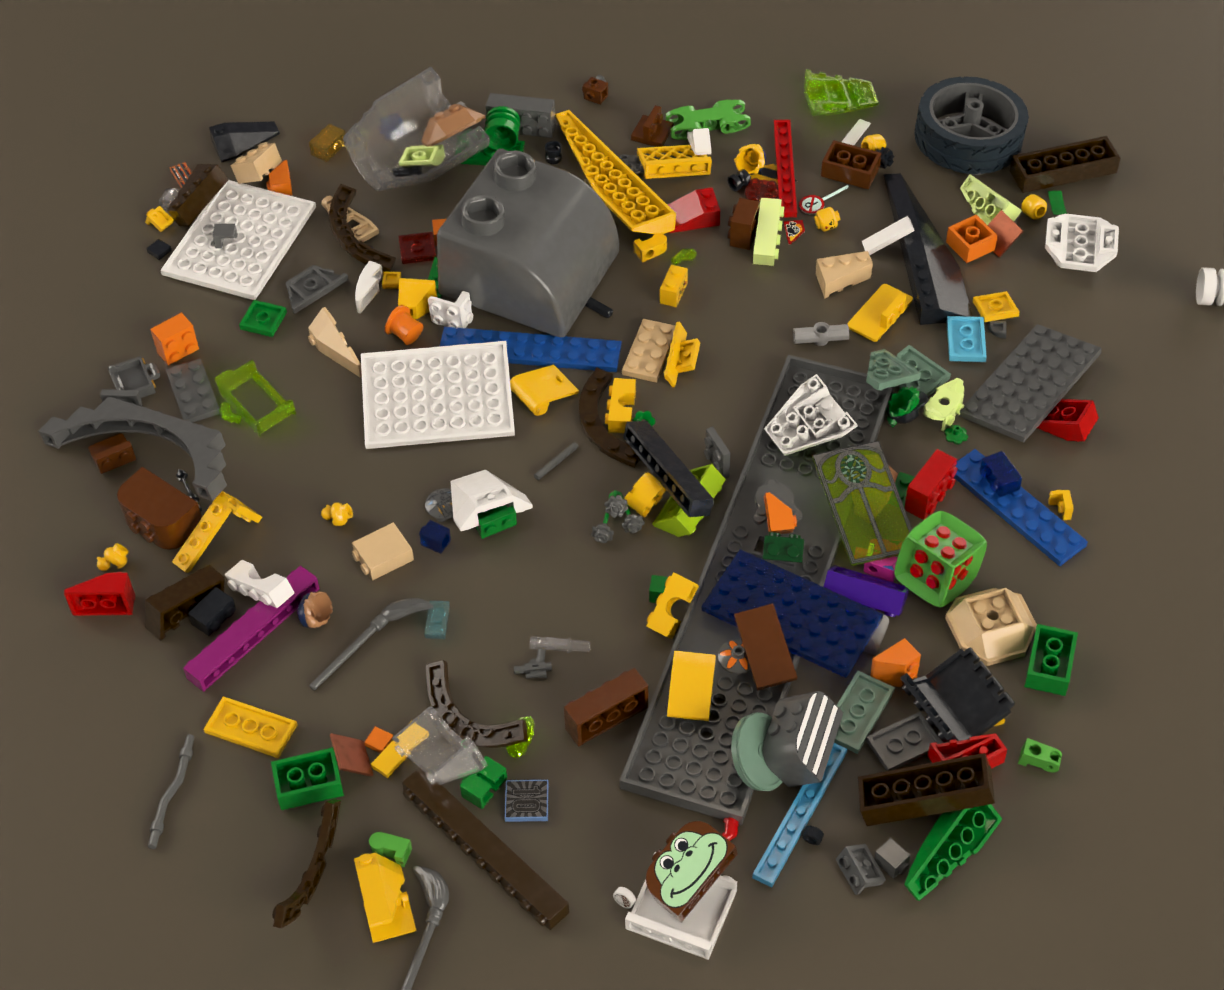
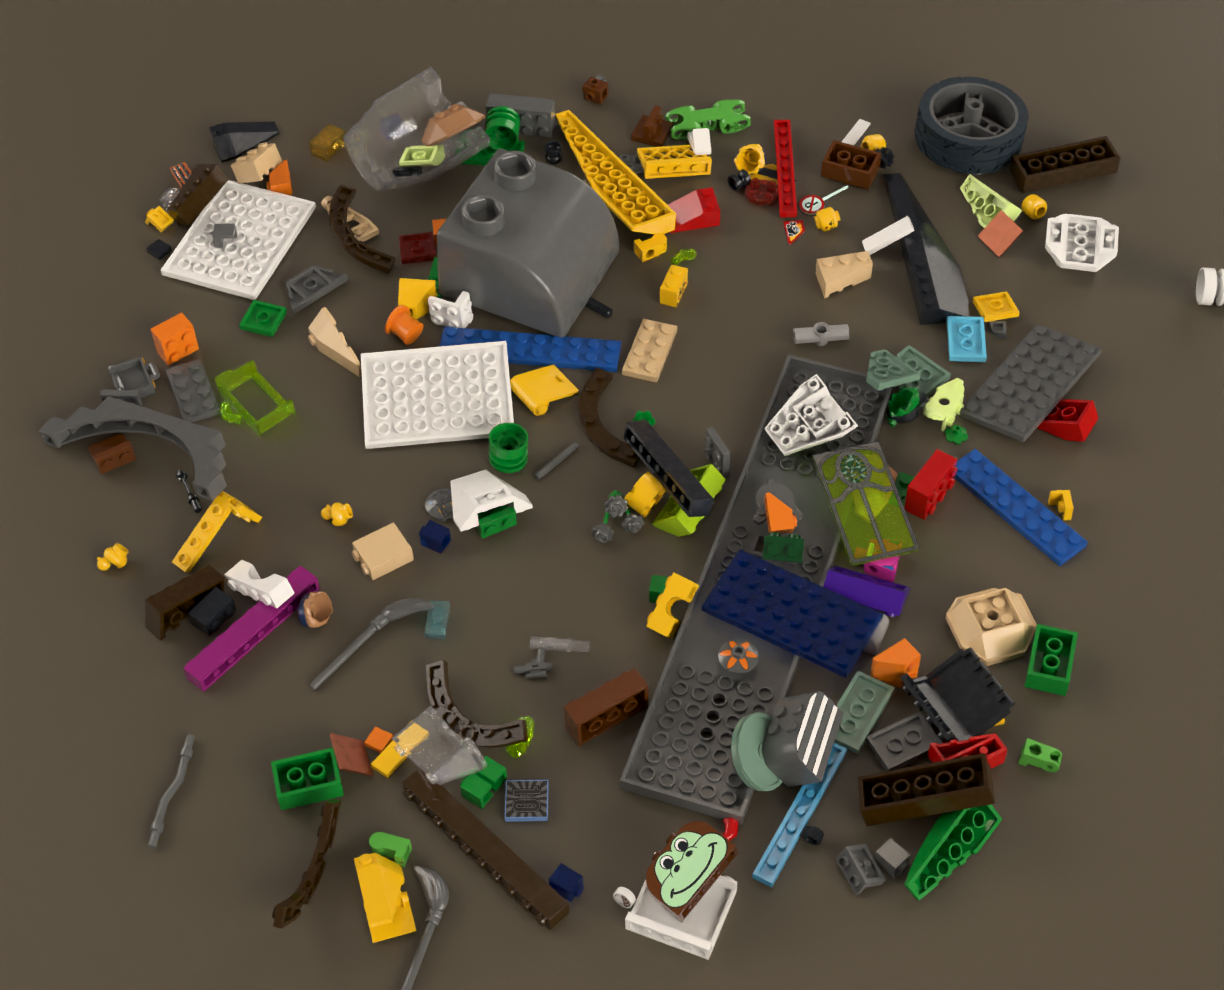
(102, 596): red slope -> none
(158, 510): reddish brown brick -> none
(250, 727): yellow tile -> none
(368, 285): white slope -> none
(391, 280): yellow tile -> none
(508, 447): none -> green wheel
(566, 882): none -> clear blue brick
(622, 394): yellow arch -> none
(682, 354): yellow bracket -> none
(691, 685): yellow slope -> none
(743, 223): reddish brown brick -> none
(765, 646): reddish brown tile -> none
(767, 231): yellowish green brick -> none
(837, 95): clear neon green wedge -> none
(880, 312): yellow bracket -> none
(940, 558): bright green piece -> none
(971, 238): orange brick -> none
(1000, 474): clear blue brick -> none
(1057, 202): green sticker -> none

